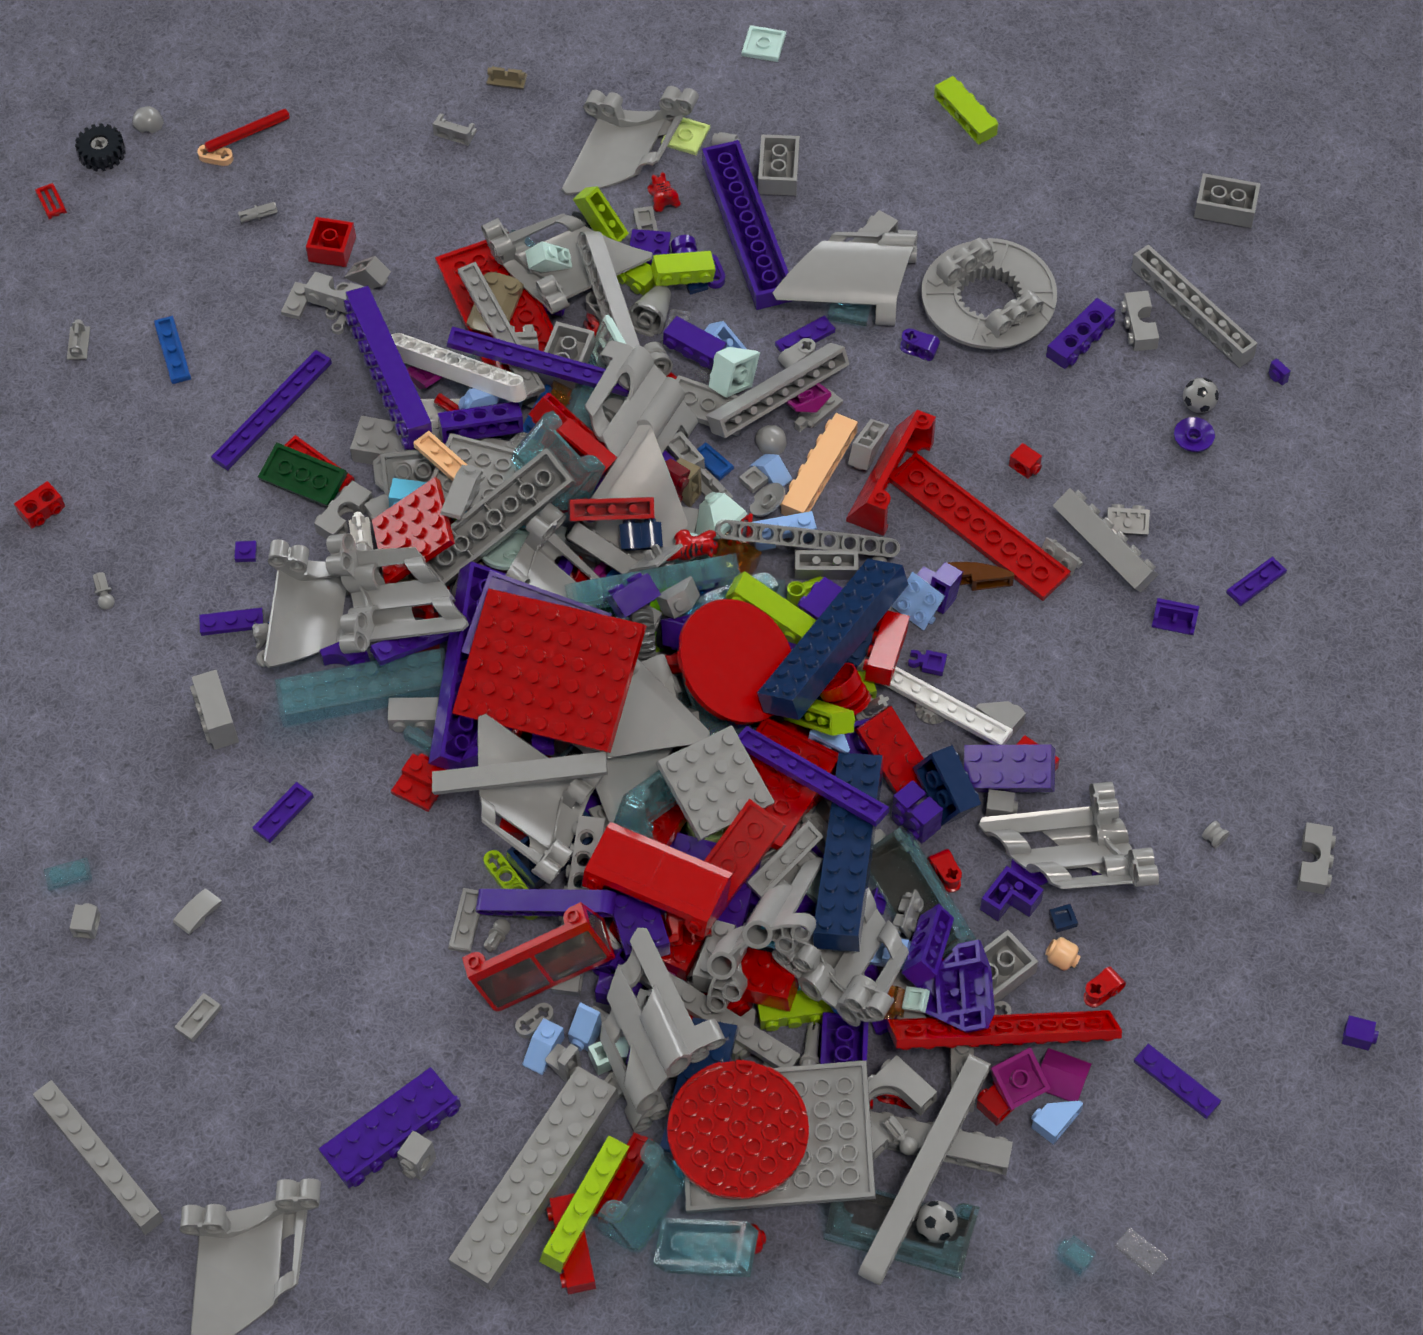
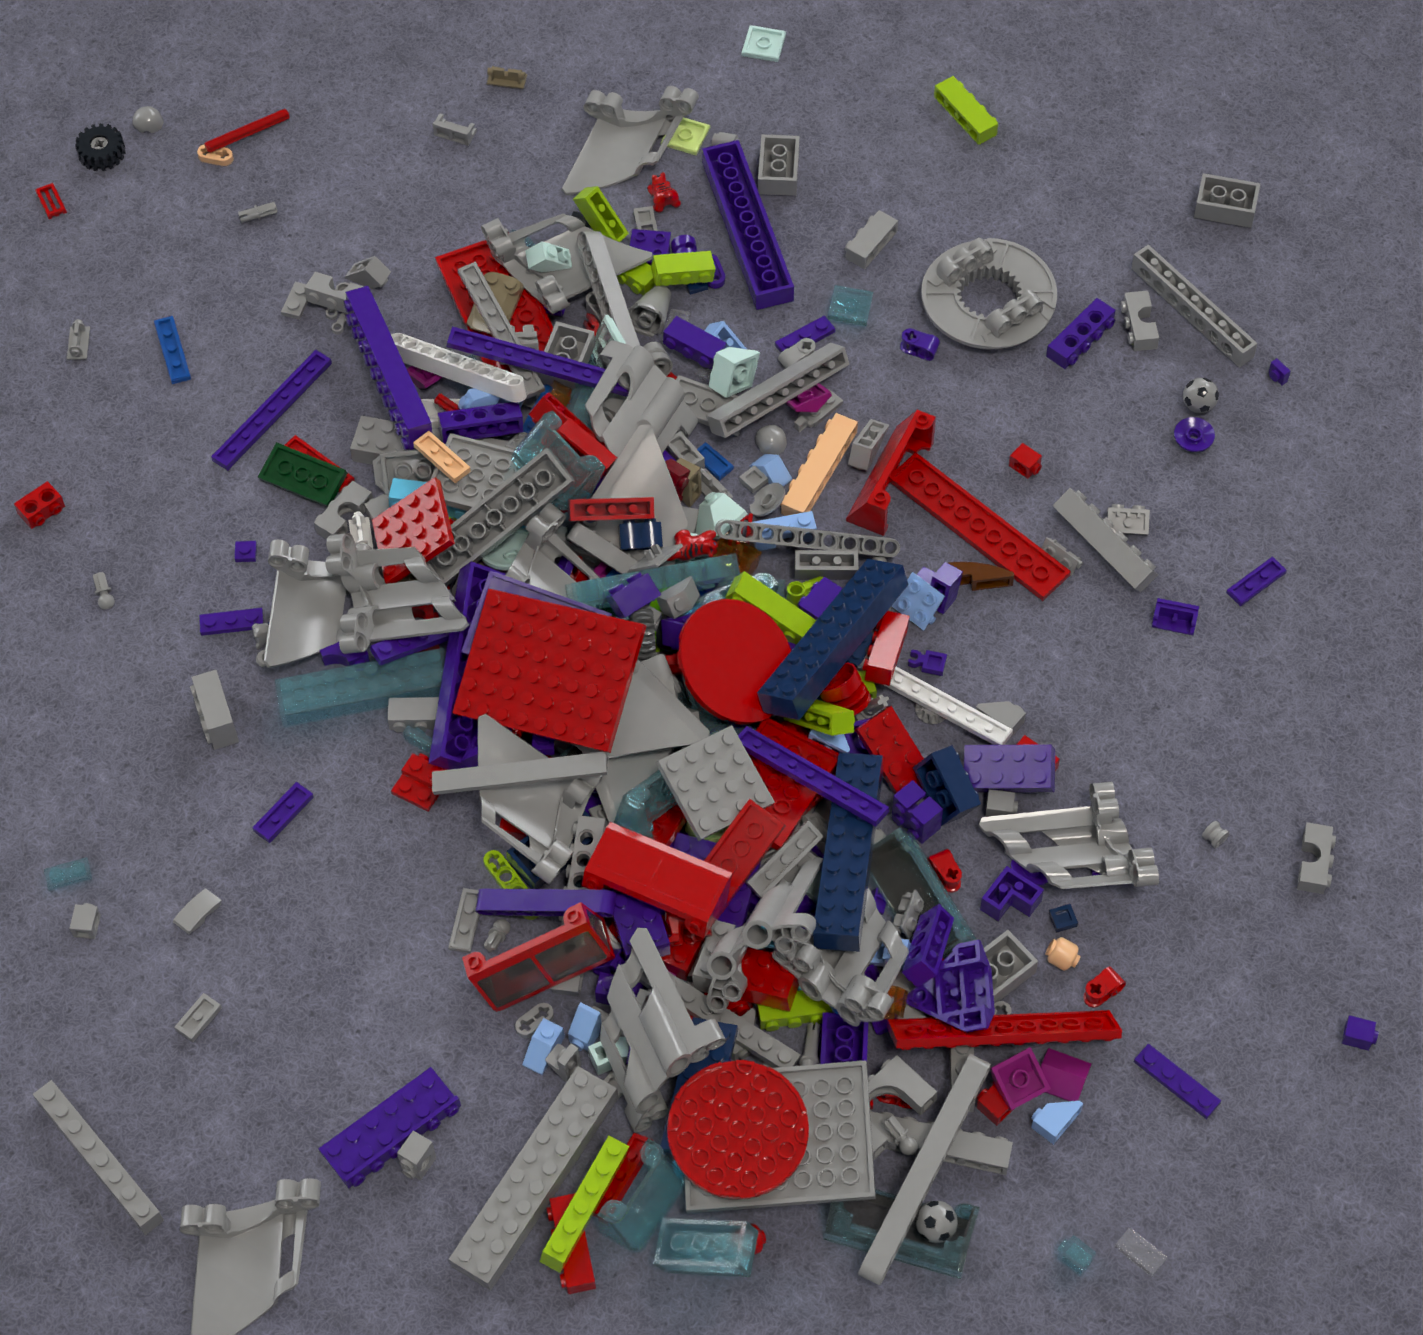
(331, 241): red brick -> none
(462, 491): light grey slope -> none
(853, 272): light grey panel -> none
(915, 999): light aqua tile -> none

